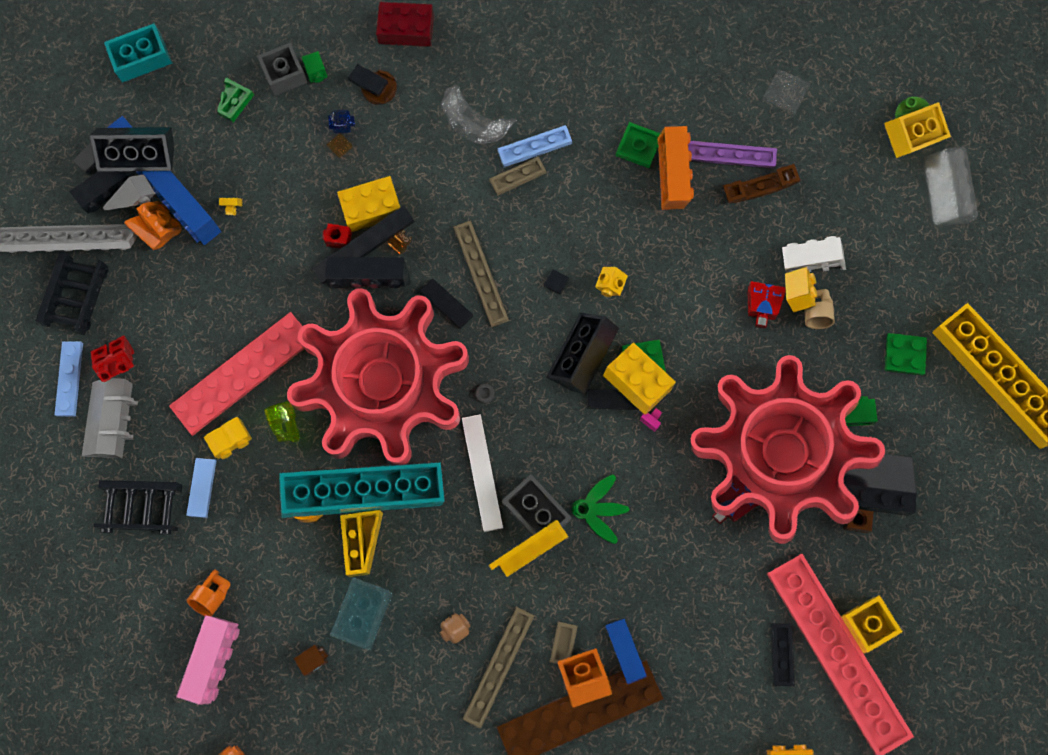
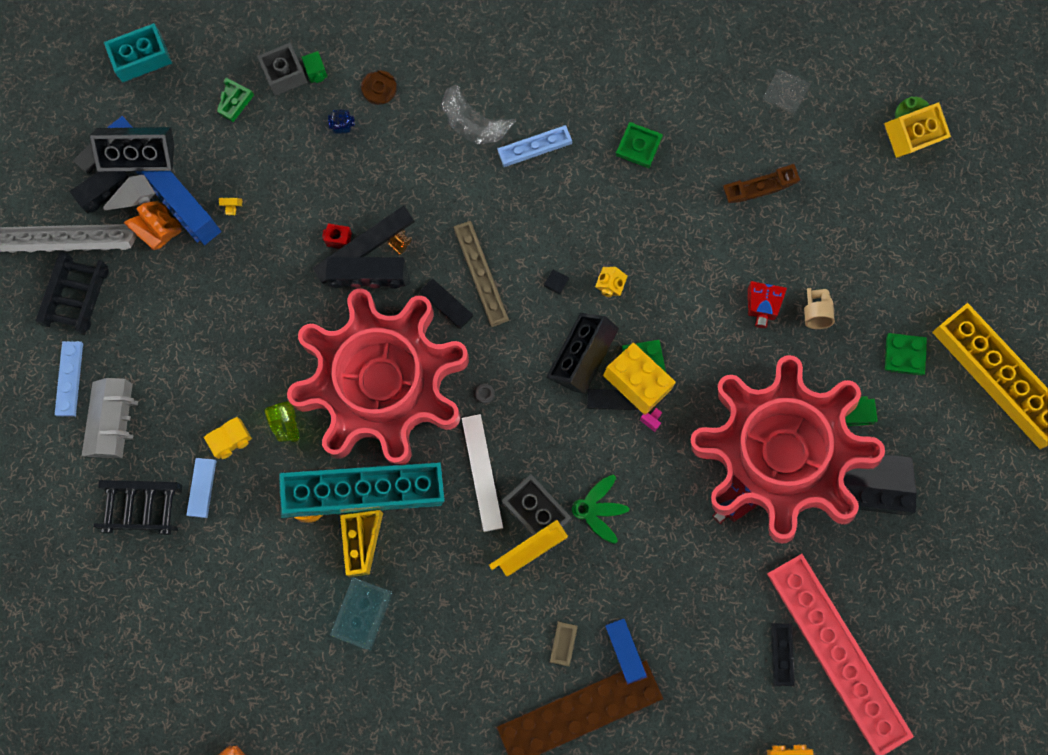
(112, 359): red hips -> none
(204, 599): orange piece -> none
(208, 660): bright pink brick -> none
(239, 375): coral plate -> none
(311, 659): reddish brown brick -> none
(340, 145): clear orange tile -> none
(368, 80): black tile -> none
(368, 203): yellow brick -> none
(405, 24): dark red brick -> none
(454, 628): medium nougat head -> none
(498, 667): dark tan tile -> none
(517, 176): dark tan tile -> none
(584, 677): orange brick -> none
(674, 167): orange brick -> none
(733, 154): medium lavender plate -> none
(800, 289): yellow brick -> none
(814, 255): white wedge -> none
(866, 522): reddish brown brick -> none
(871, 624): yellow brick -> none
(950, 187): clear slope -> none

